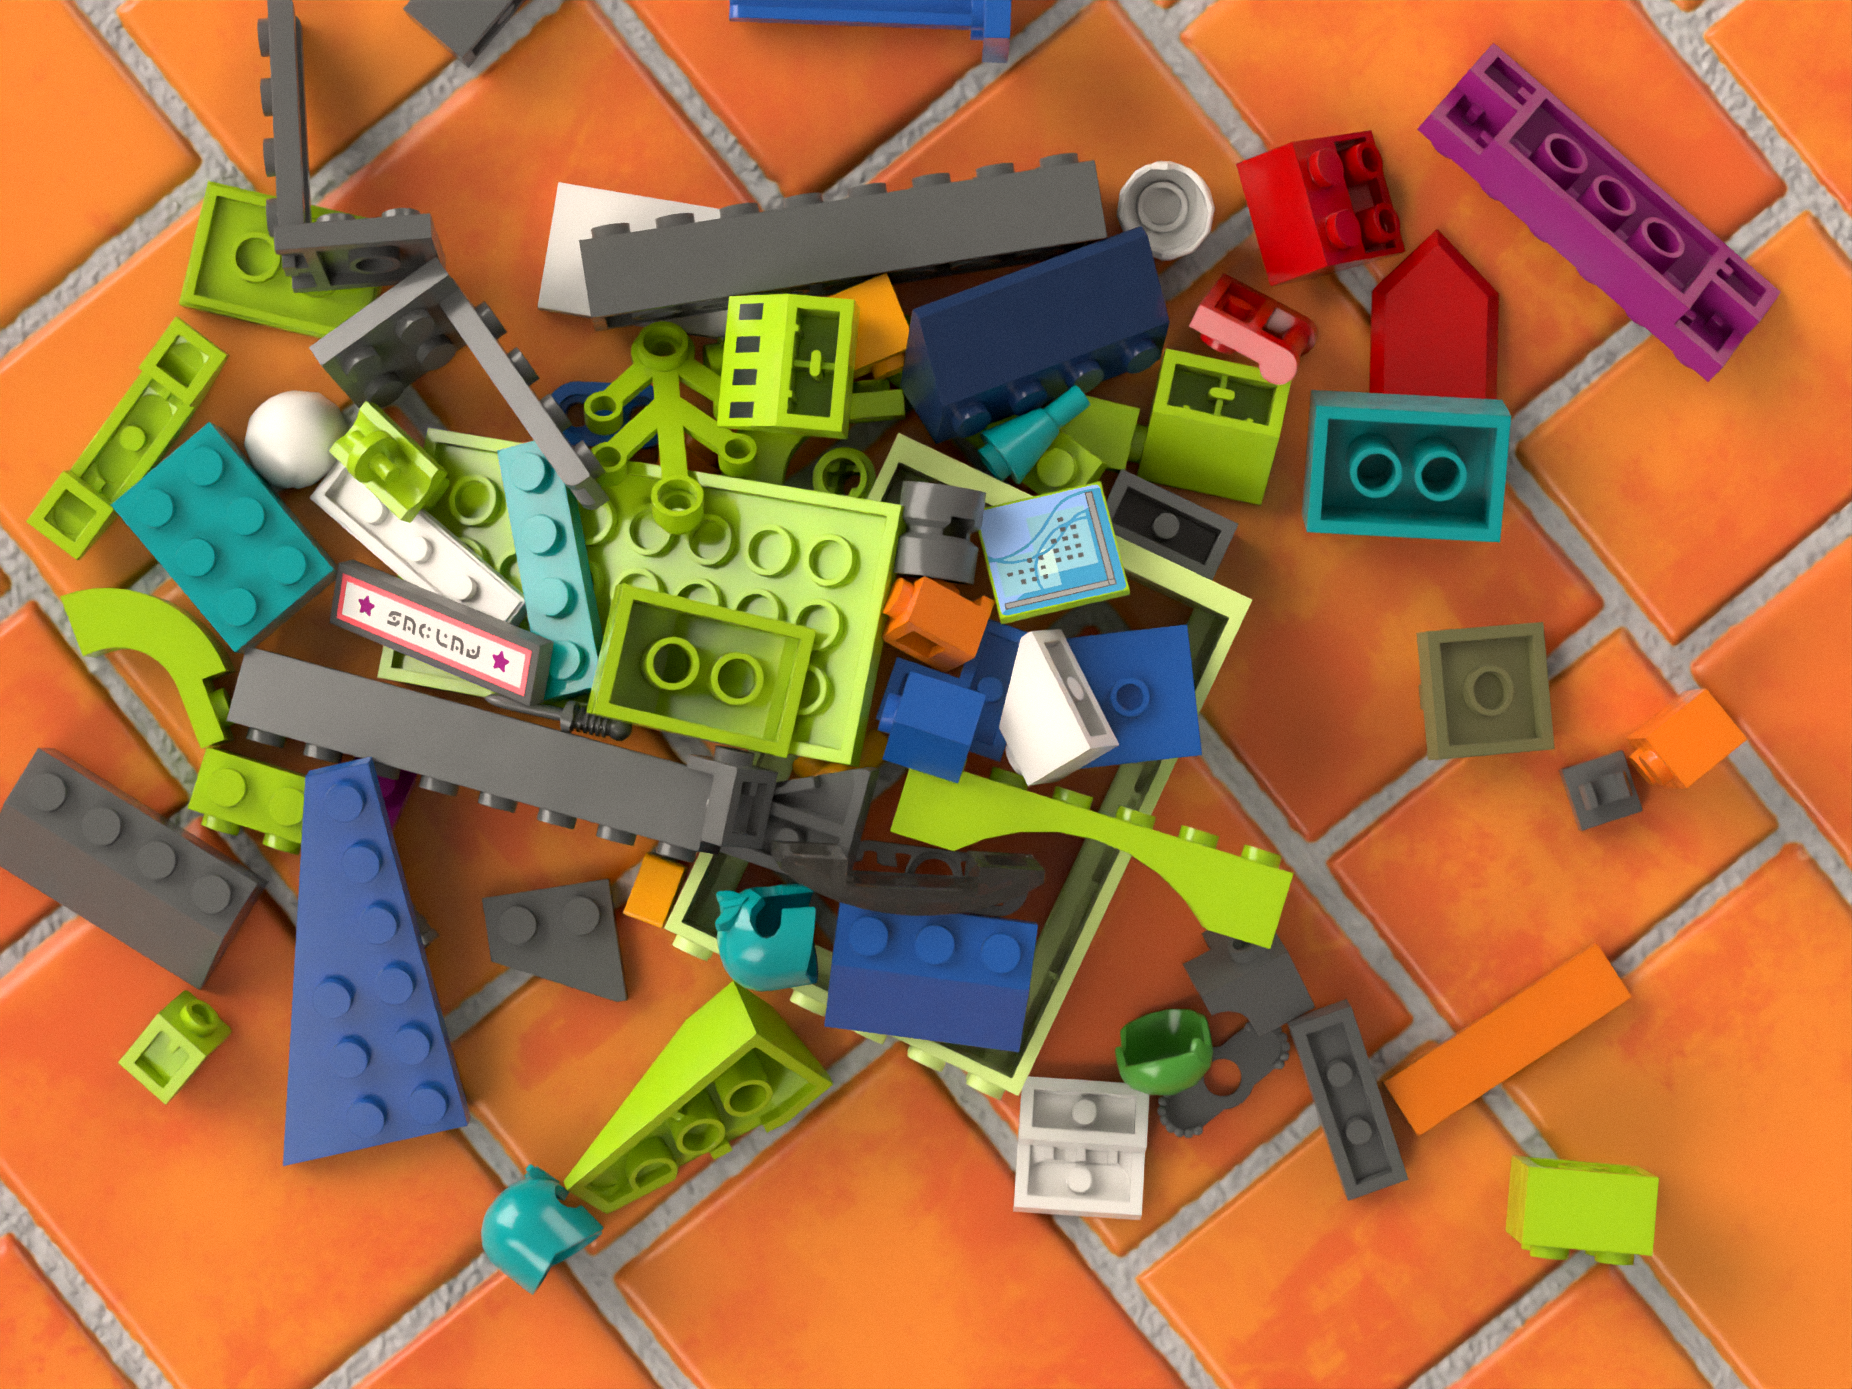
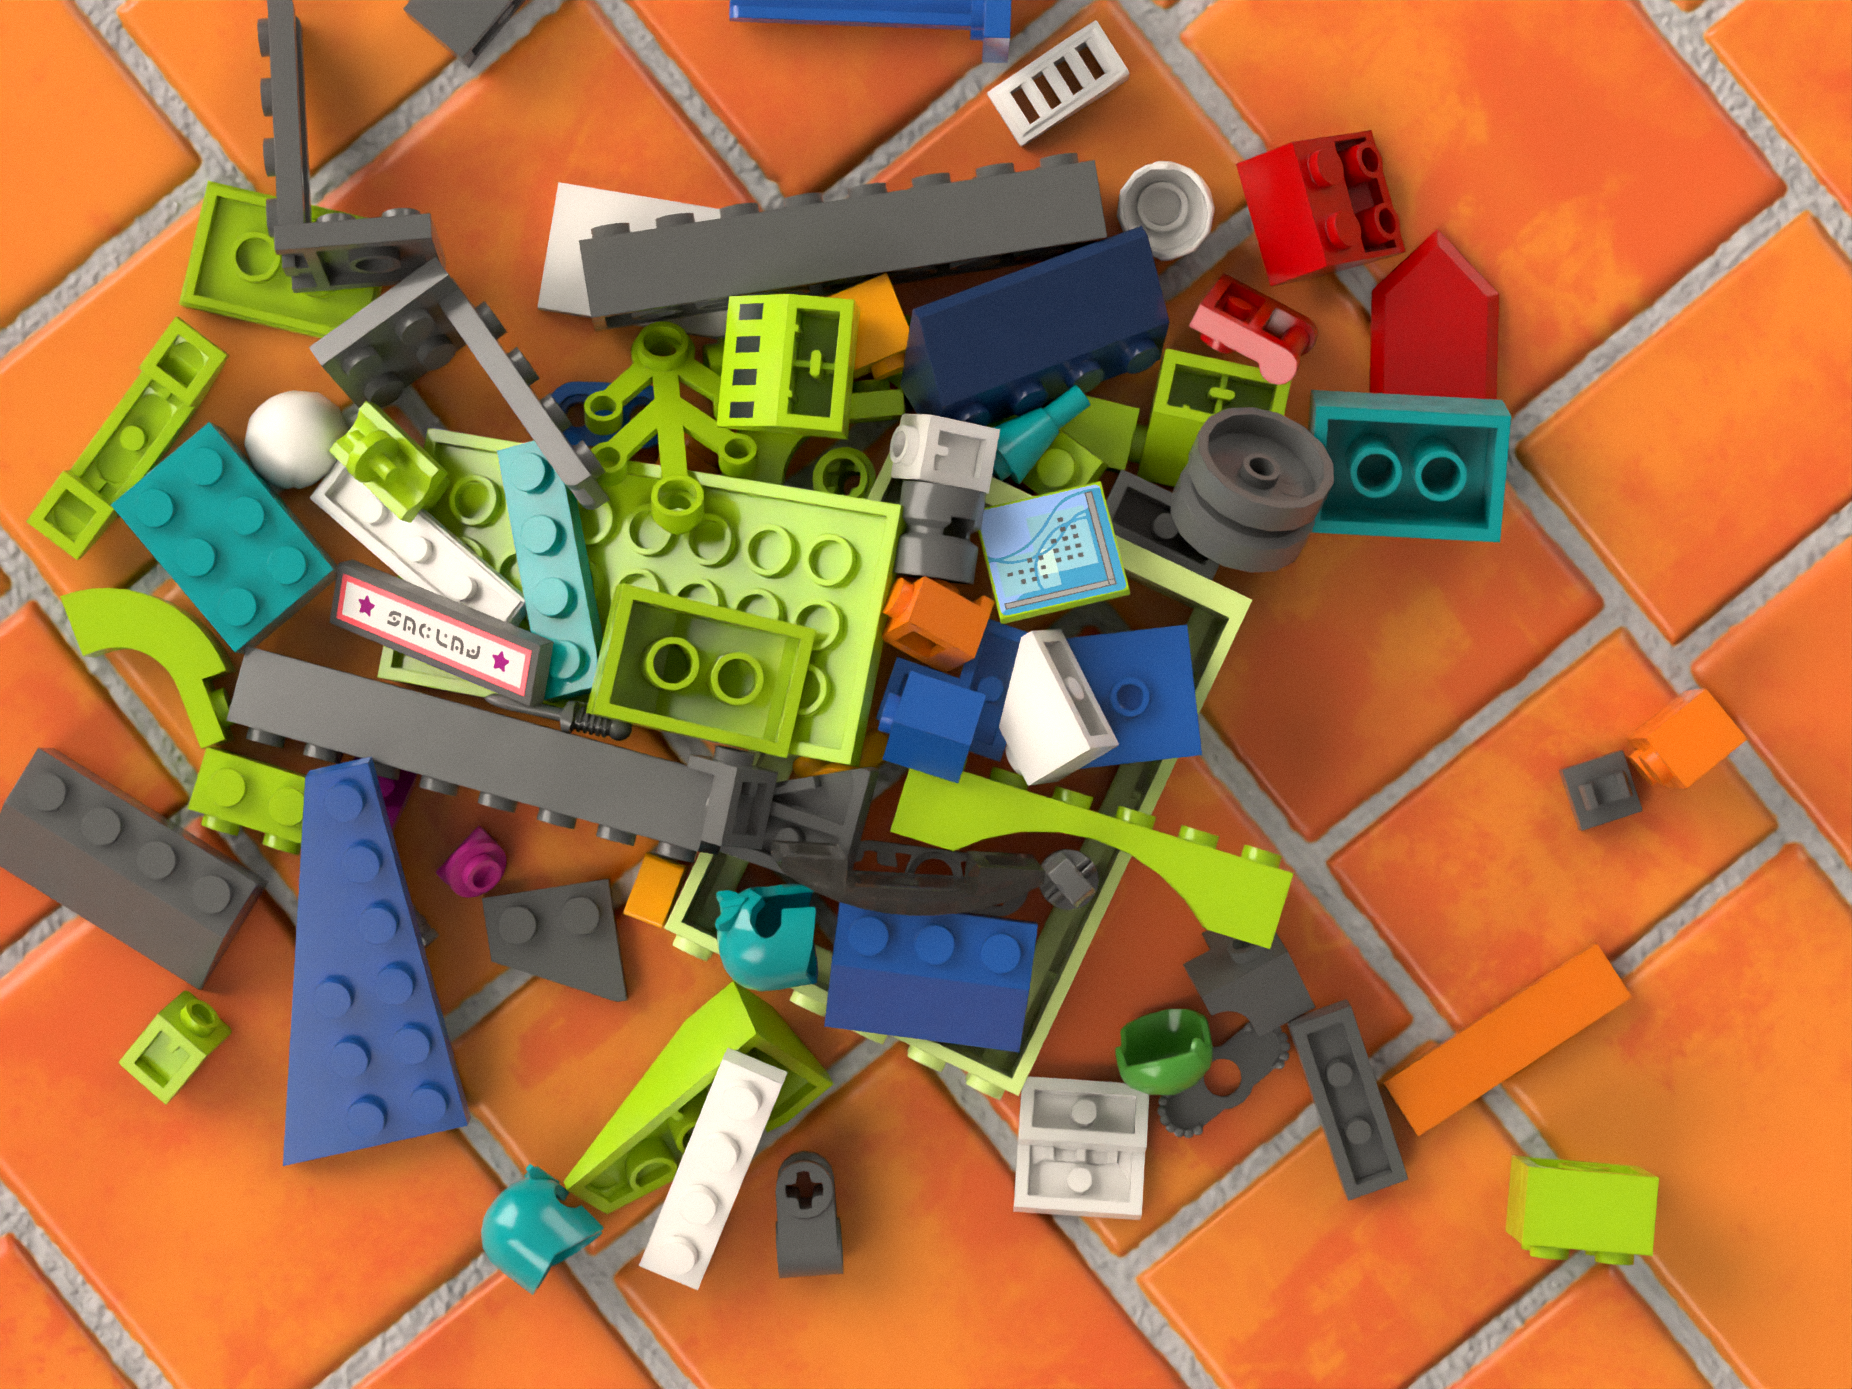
(474, 865): none -> dark pink plate
(713, 1168): none -> white plate
(807, 1227): none -> dark grey piece
(943, 451): none -> white bracket
(1069, 879): none -> dark grey hinge
(1104, 53): none -> white slope
(1251, 489): none -> dark grey wheel
(1485, 691): olive hinge -> none
(1599, 212): magenta slope -> none

